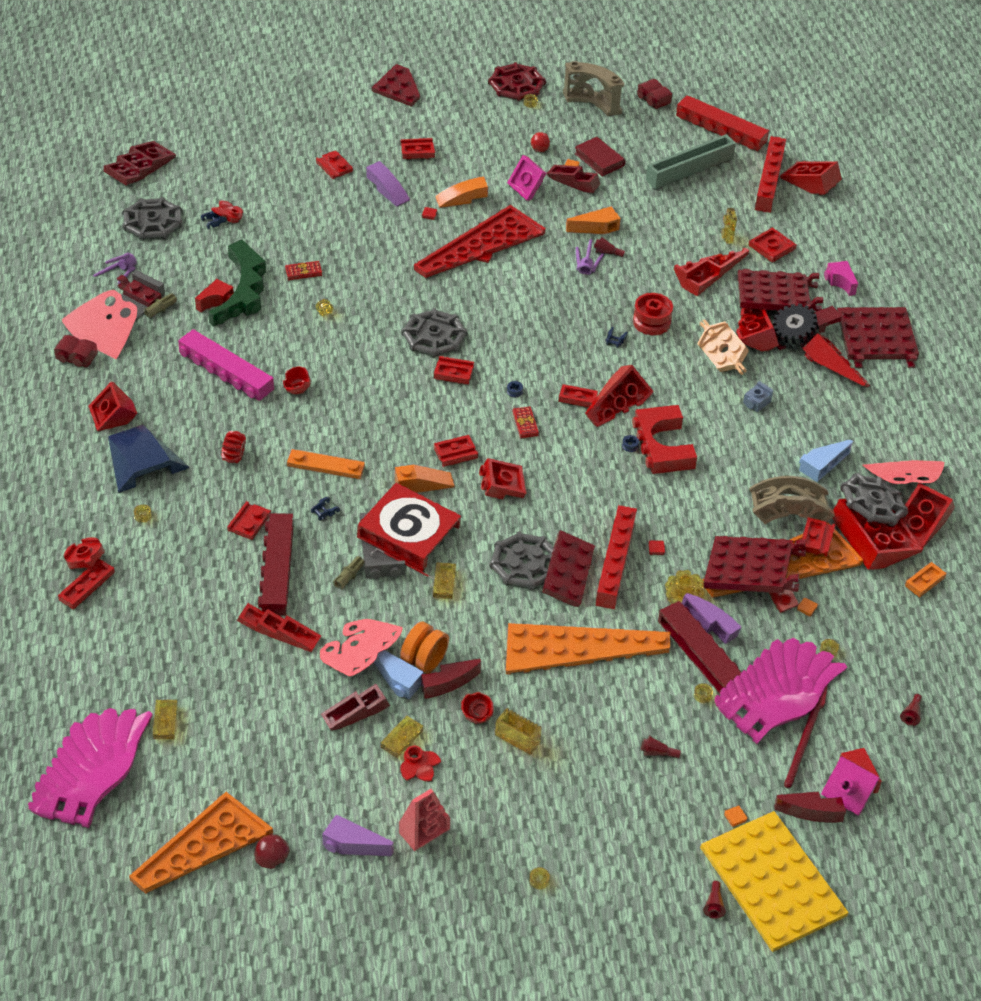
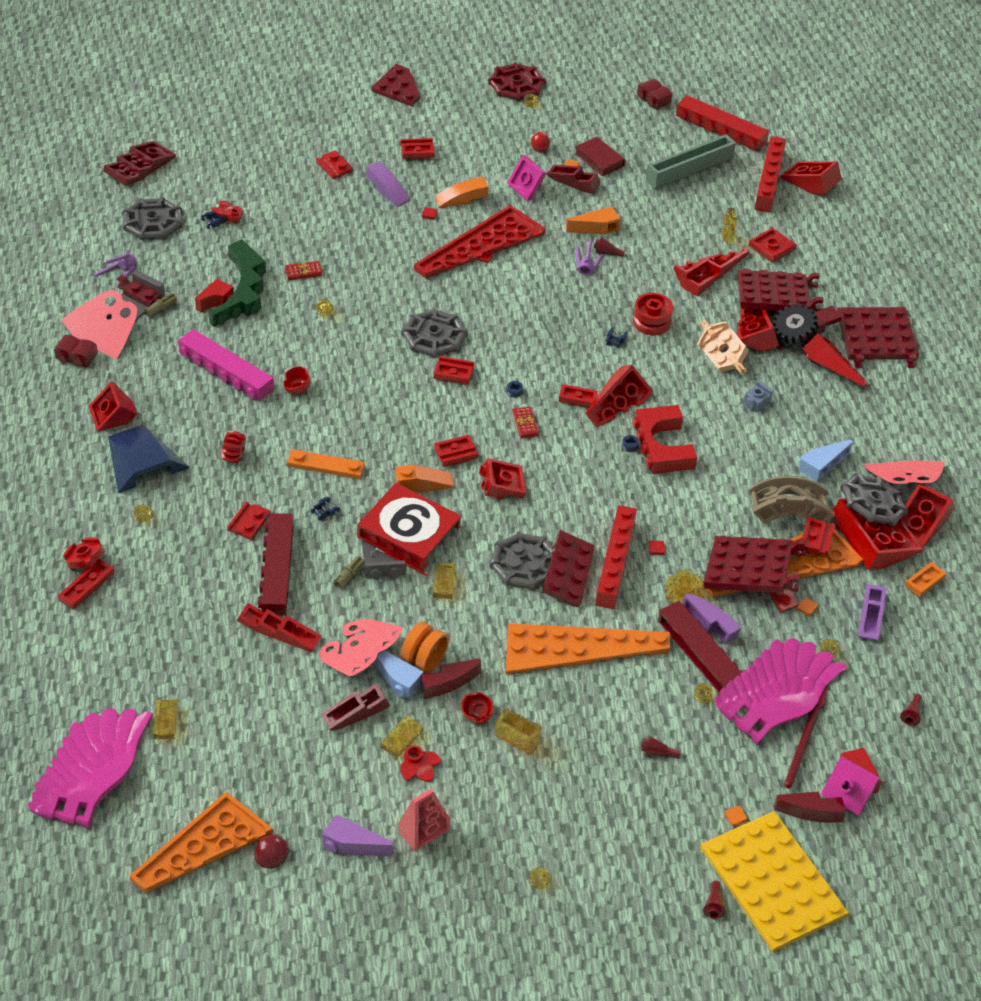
(606, 99): dark tan fence -> none
(842, 276): dark pink arch -> none
(872, 612): none -> medium lavender slope

